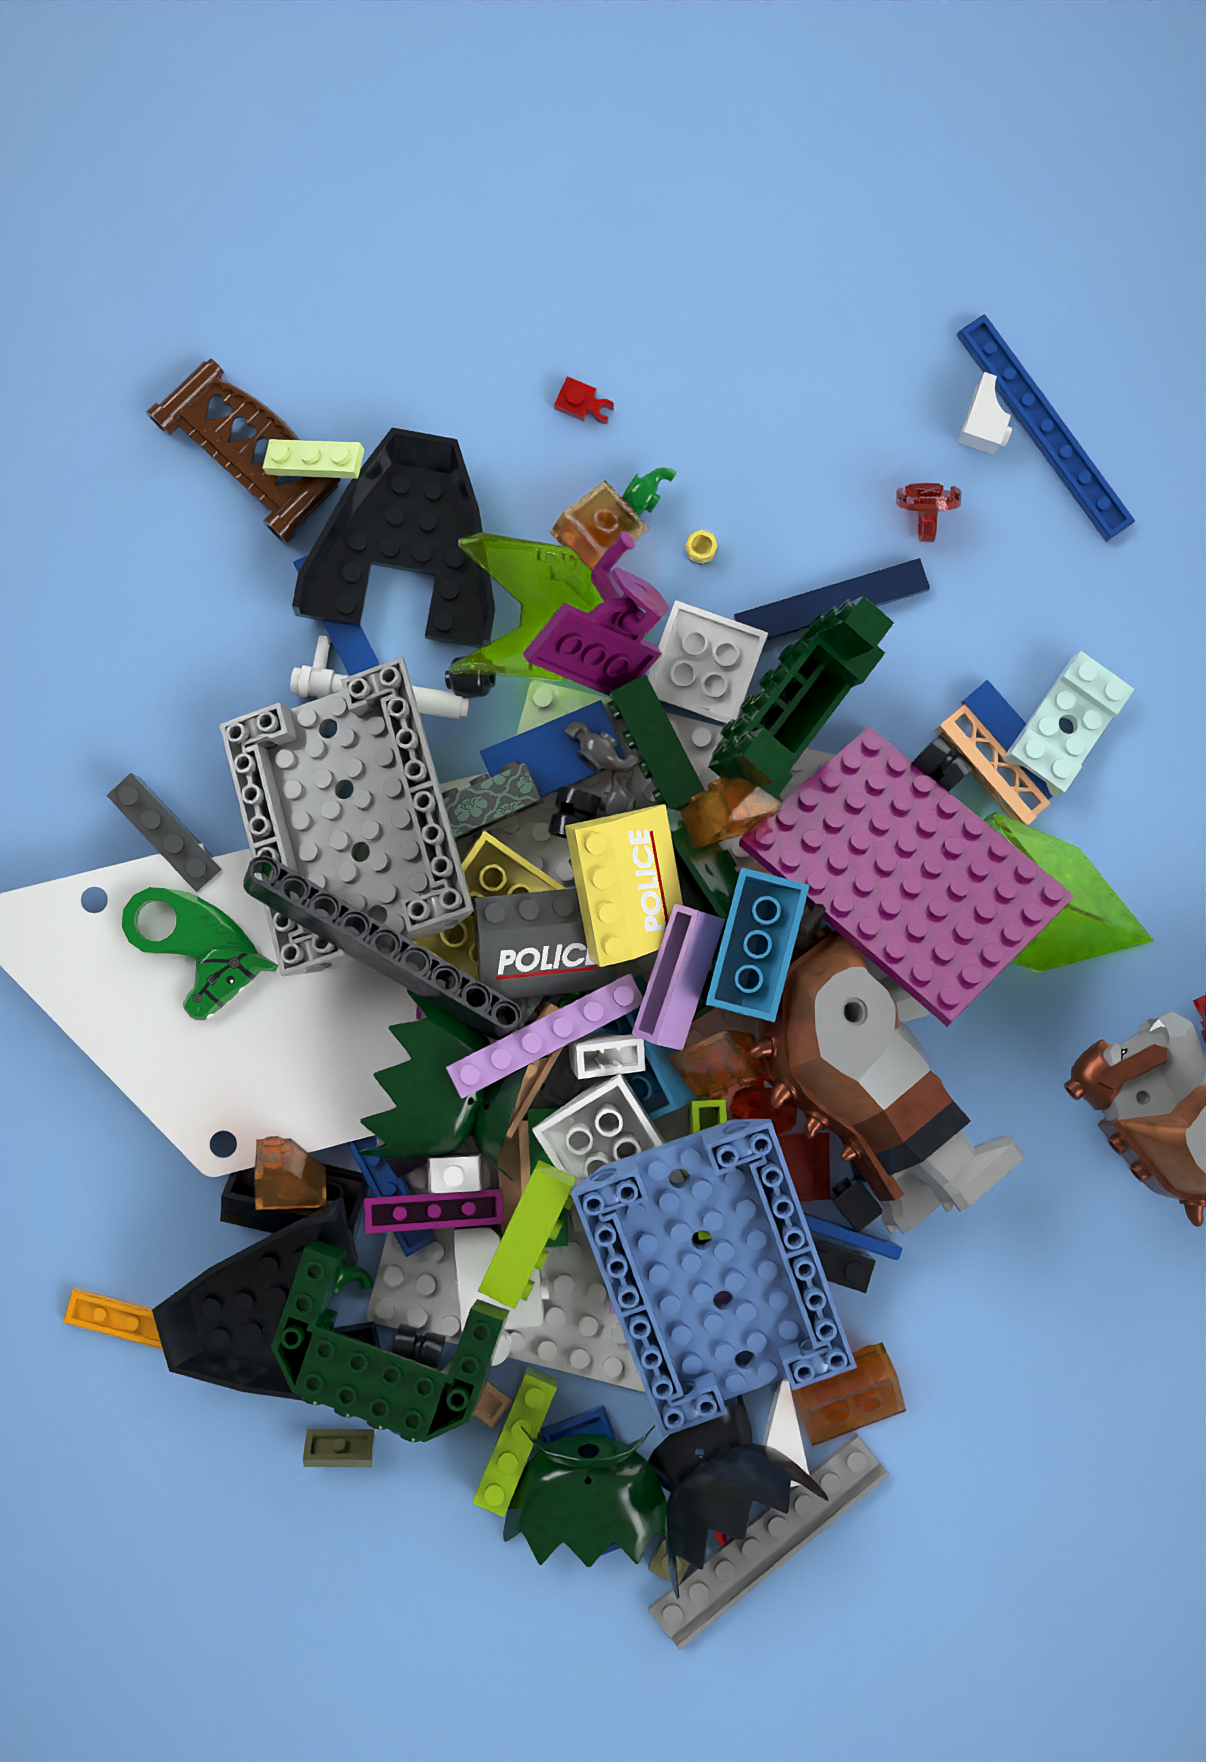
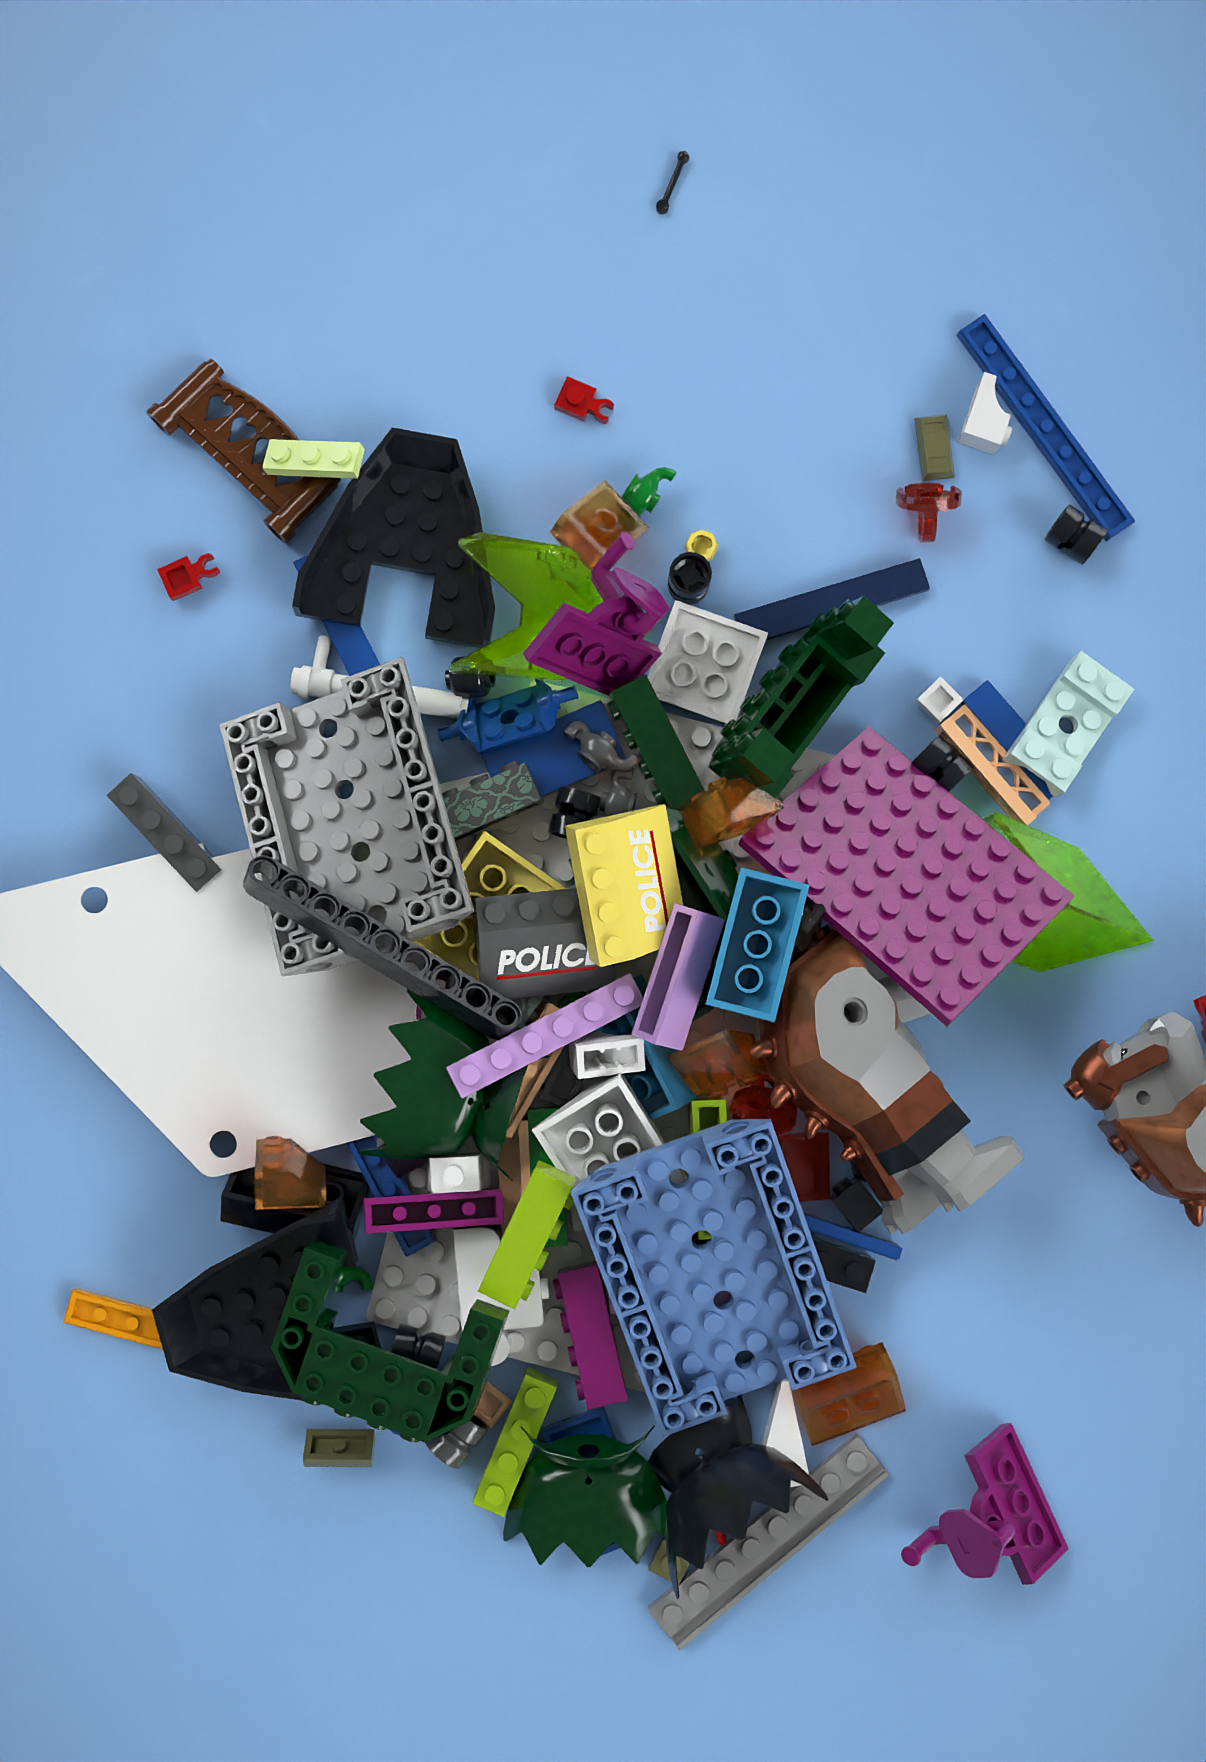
(183, 577): none -> red plate
(221, 948): green animal -> none
(454, 1445): none -> dark grey wheel
(486, 722): none -> blue plate
(591, 1334): none -> magenta brick
(662, 205): none -> black hinge
(689, 578): none -> black wheel
(934, 447): none -> olive tile
(939, 700): none -> white plate
(1004, 1517): none -> magenta plate
(1075, 534): none -> black wheel

